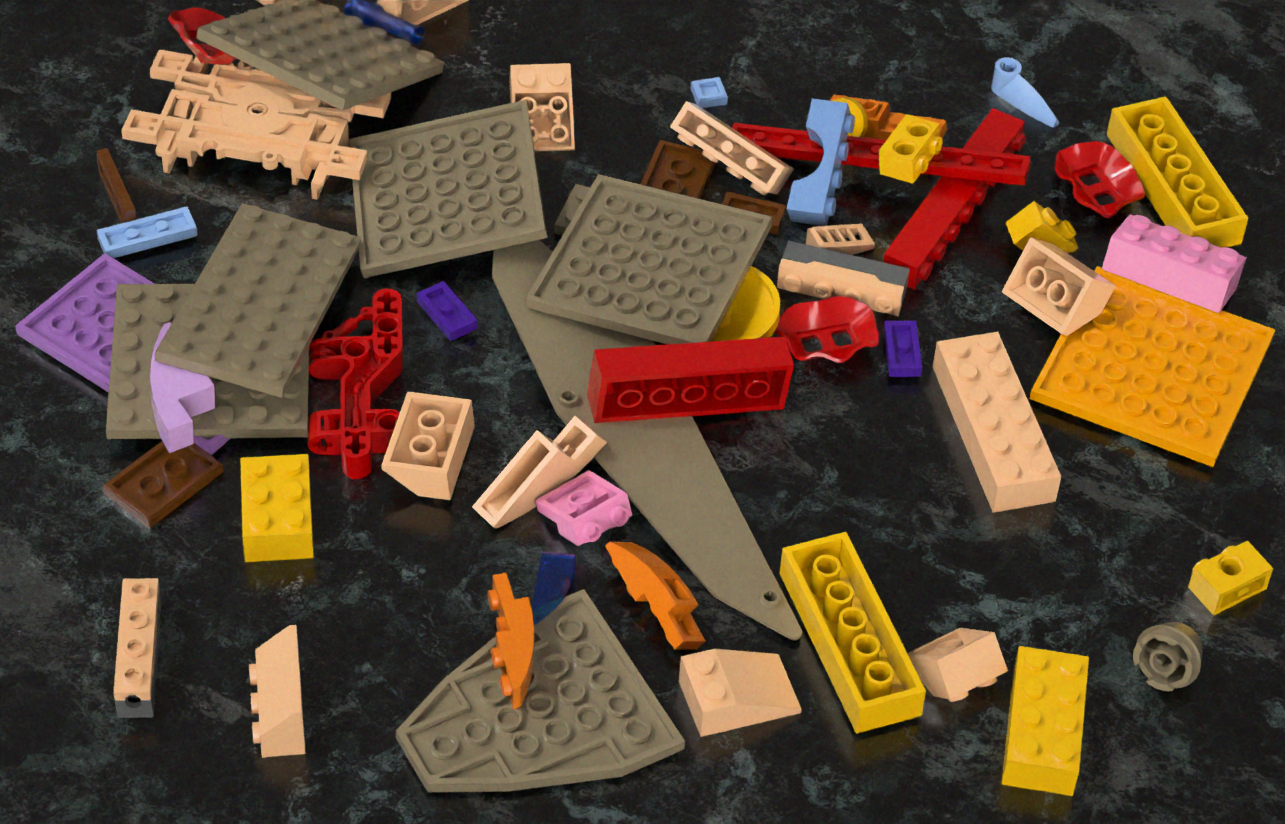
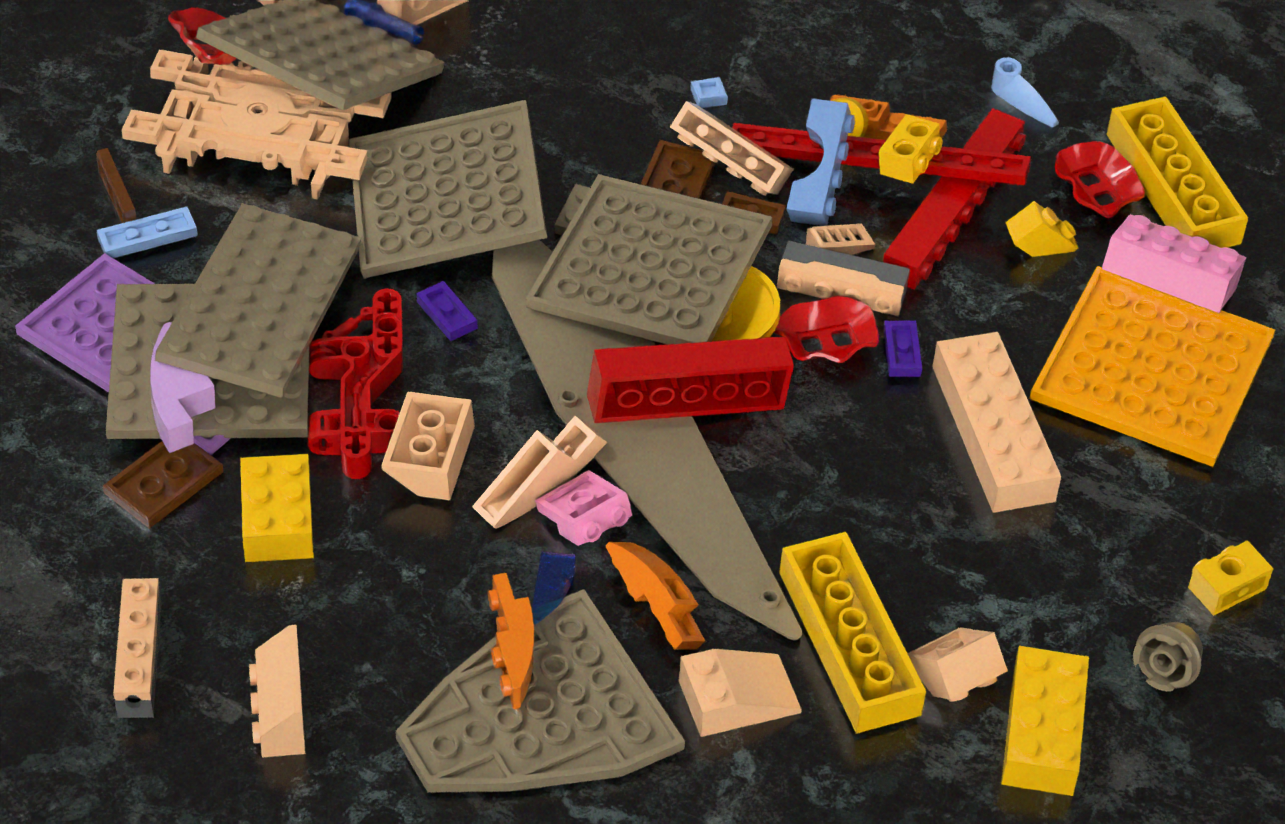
(549, 102): light nougat slope -> none
(1057, 287): light nougat slope -> none

